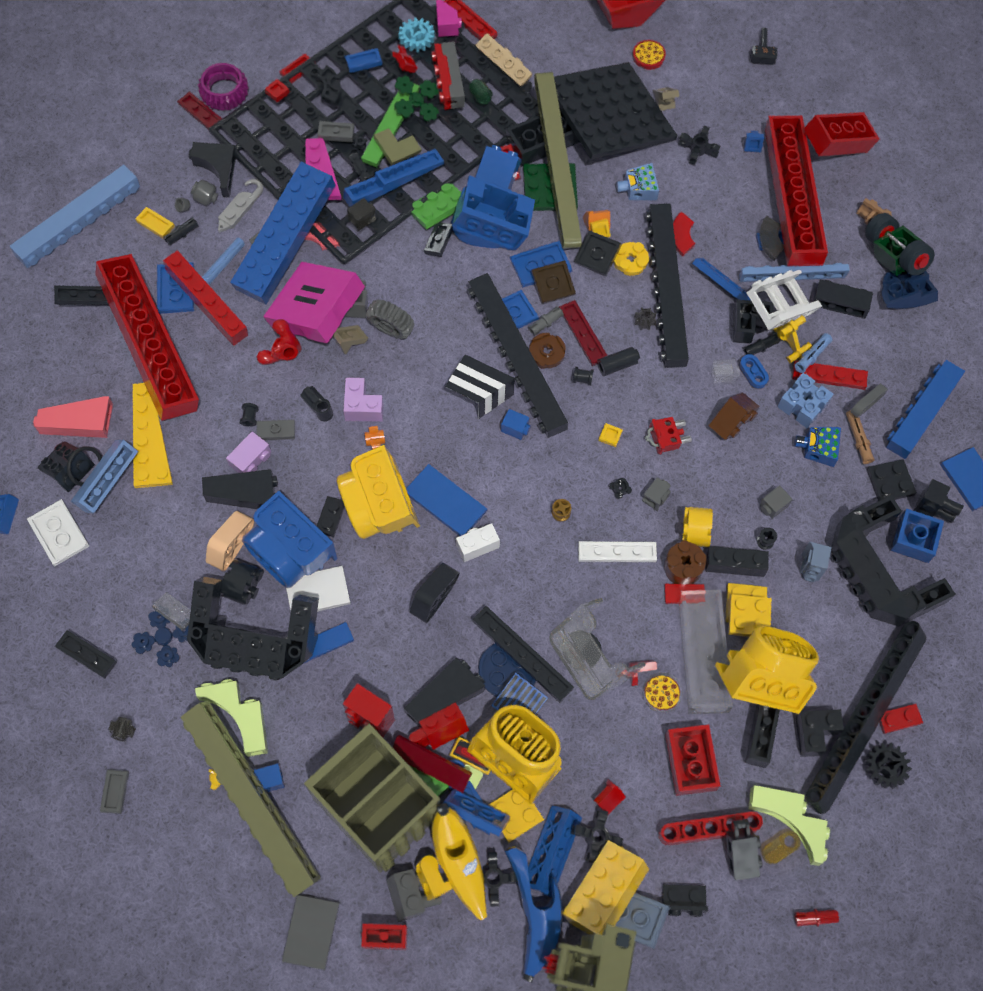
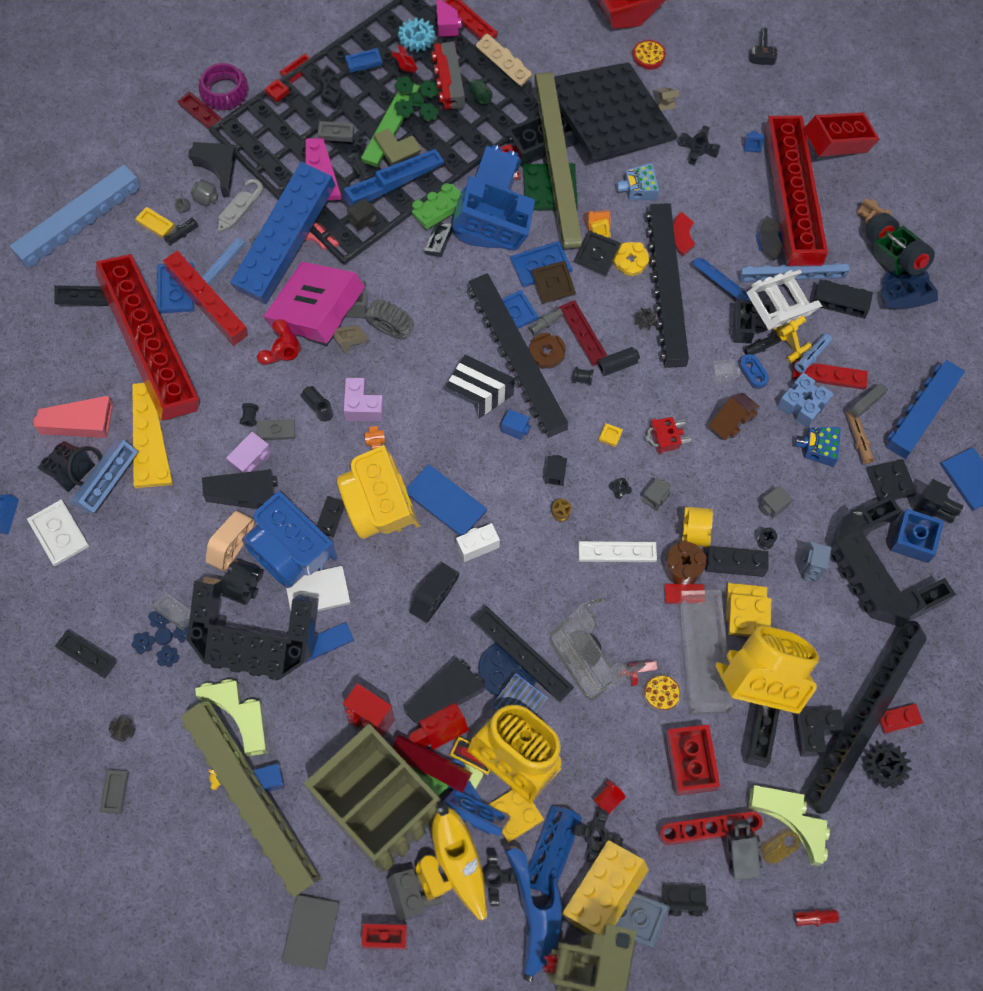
(555, 470): none -> black brick

